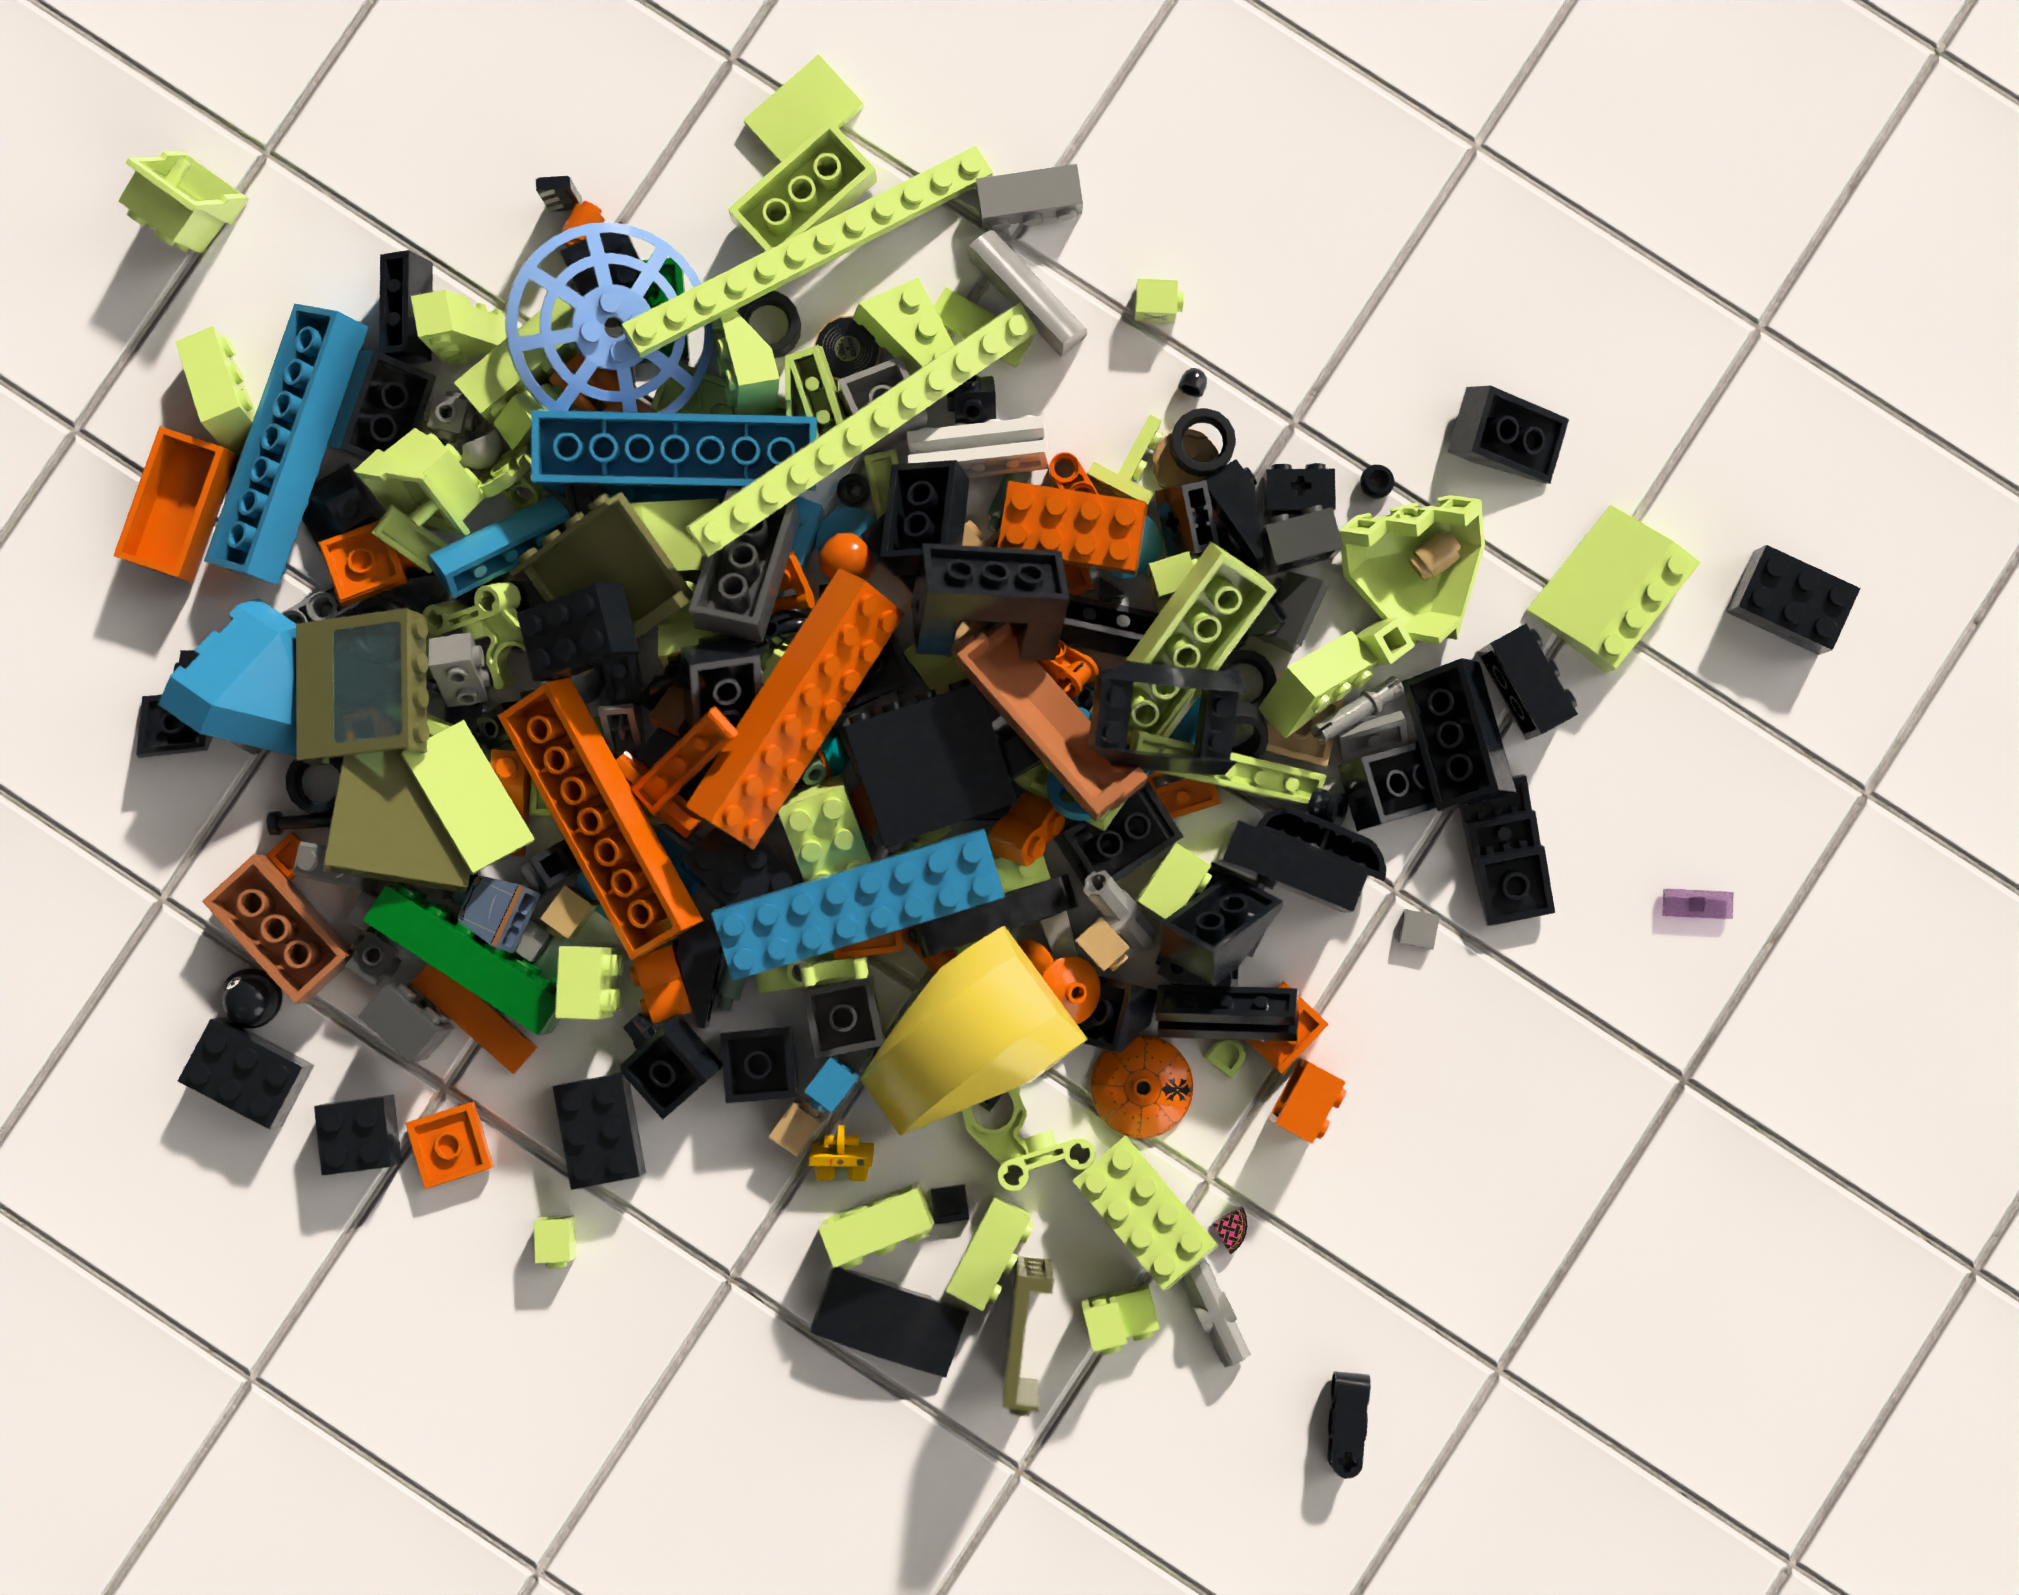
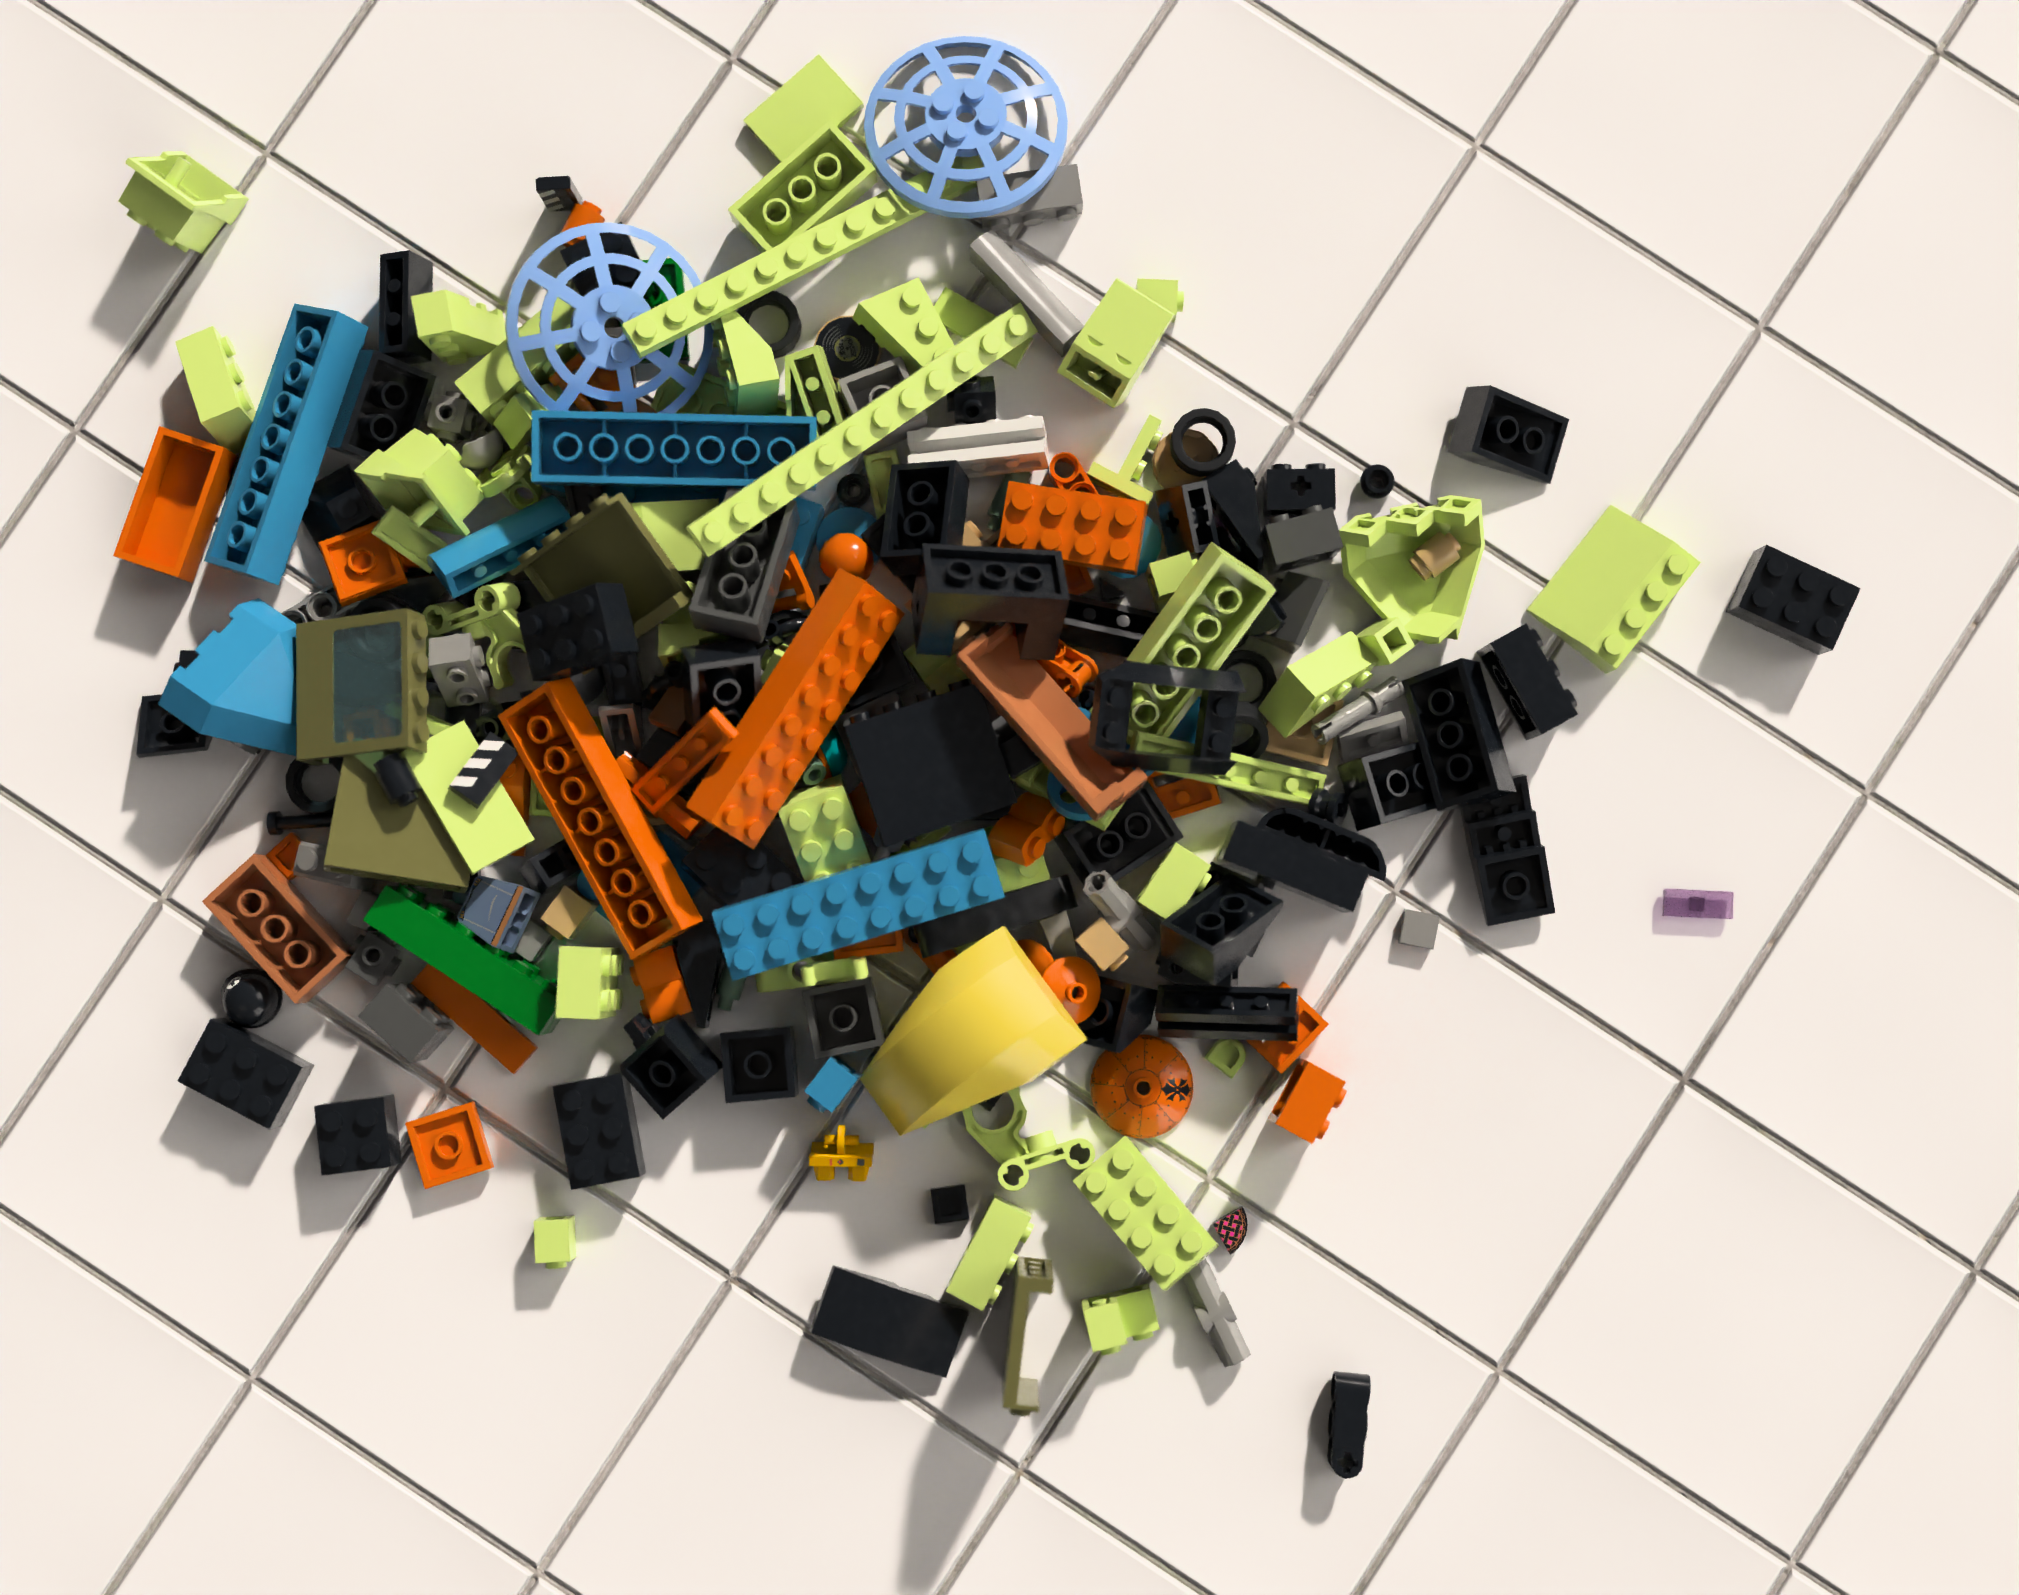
(397, 780): none -> black brick
(483, 770): none -> black tile
(796, 1127): tan brick -> none
(877, 1226): yellowish green brick -> none
(963, 138): none -> light blue dish
(1115, 343): none -> yellowish green slope
(1193, 382): black hinge -> none

